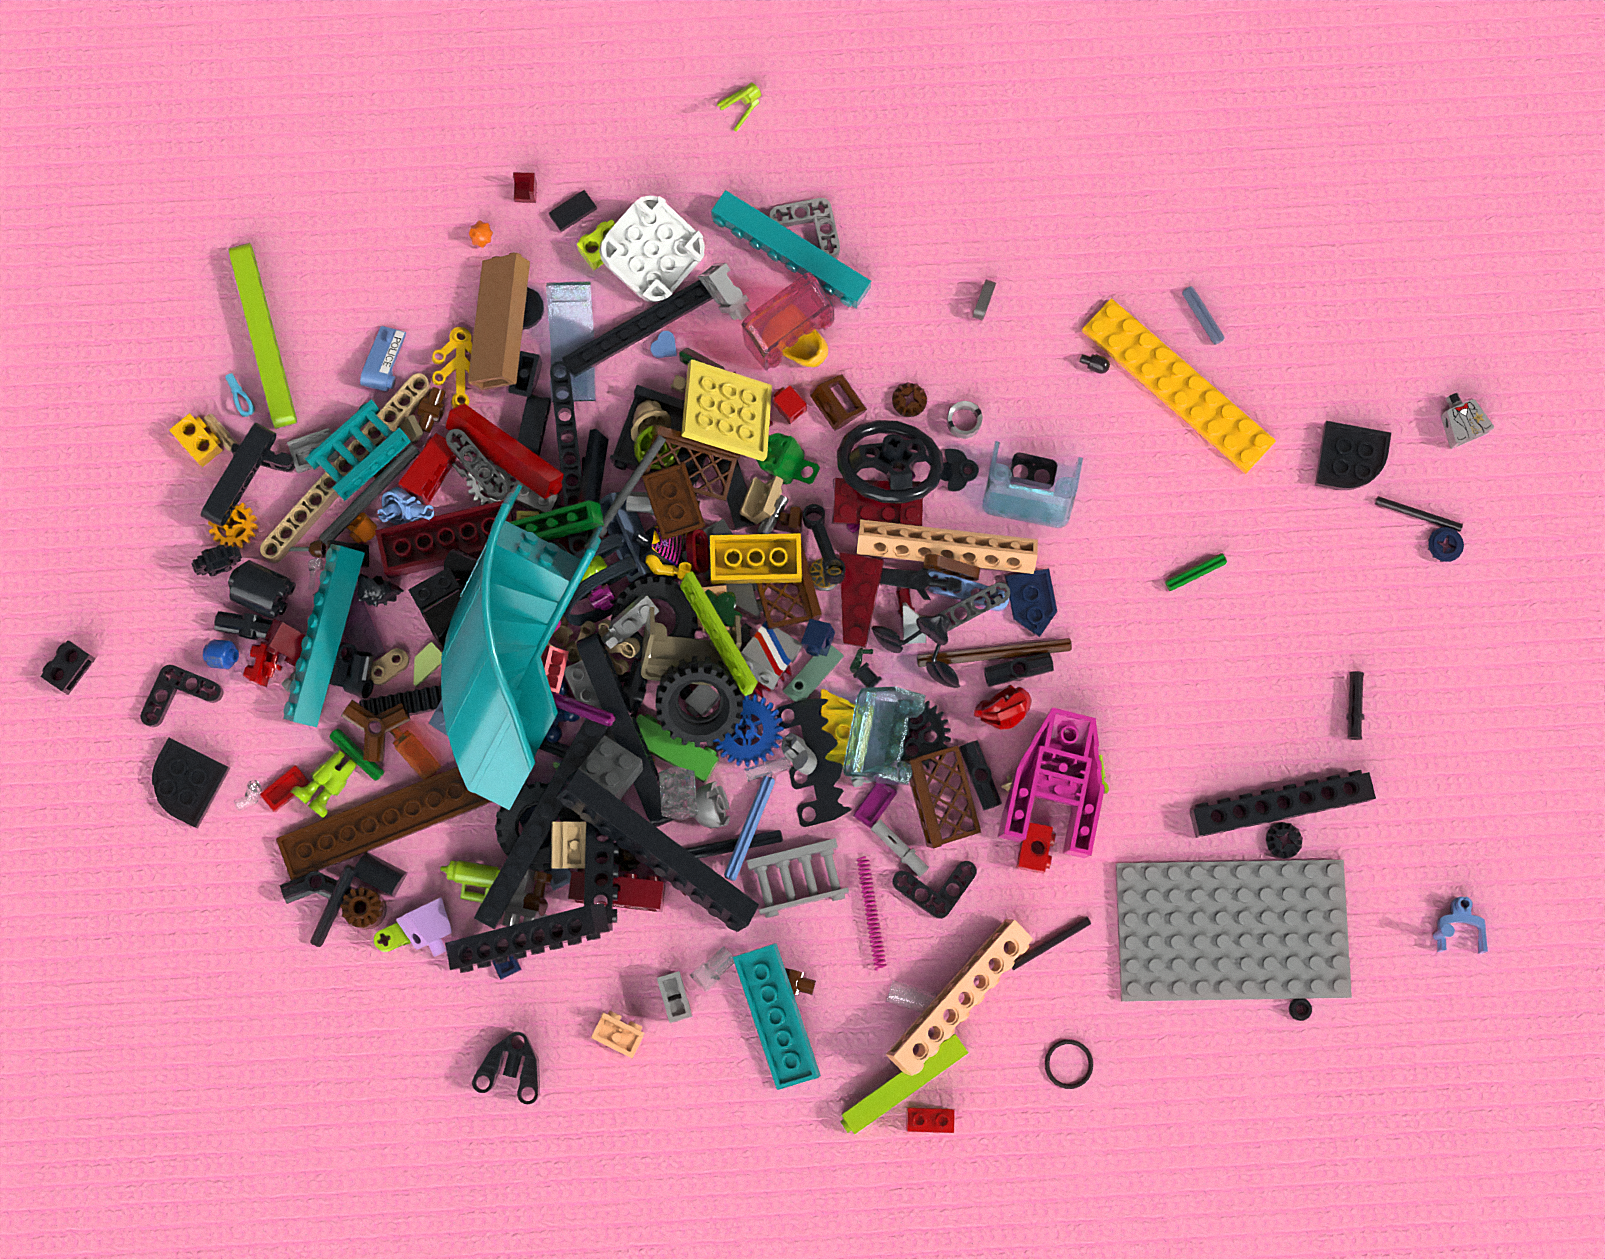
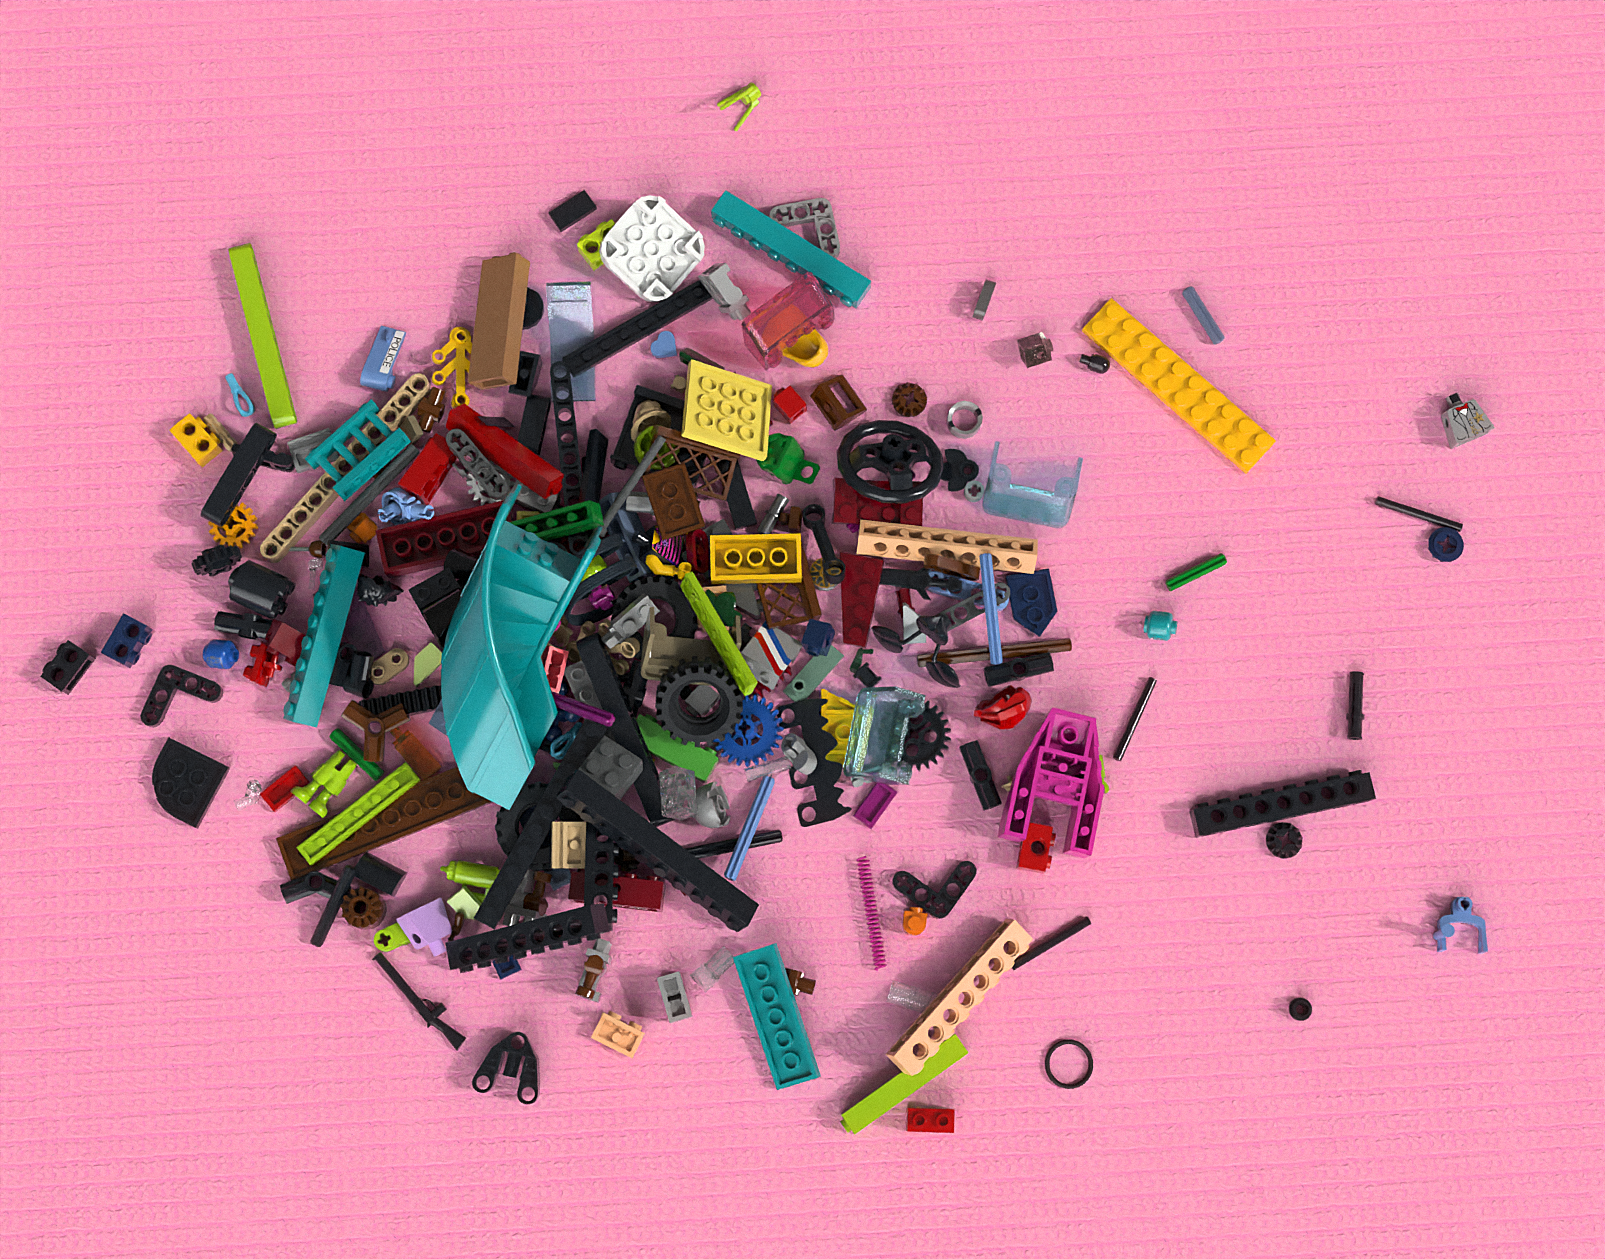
(121, 638): none -> dark blue brick
(358, 813): none -> lime tile
(430, 1017): none -> black piece
(458, 924): none -> reddish brown piece
(464, 902): none -> yellowish green tile
(480, 234): orange piece -> none
(496, 421): none -> black sticker
(525, 187): dark red panel -> none
(570, 736): none -> medium azure piece
(594, 970): none -> hips
(761, 499): tan bracket -> none
(804, 855): light grey fence -> none
(900, 848): light grey pin -> none
(914, 921): none -> orange plate
(924, 803): reddish brown fence -> none
(979, 495): none -> light grey bush
(991, 608): none -> medium blue axle
(1035, 349): none -> clear smoke brick
(1041, 463): black piece -> none
(1134, 720): none -> black bar
(1160, 625): none -> teal head
(1232, 930): light grey plate -> none
(1351, 456): black plate -> none

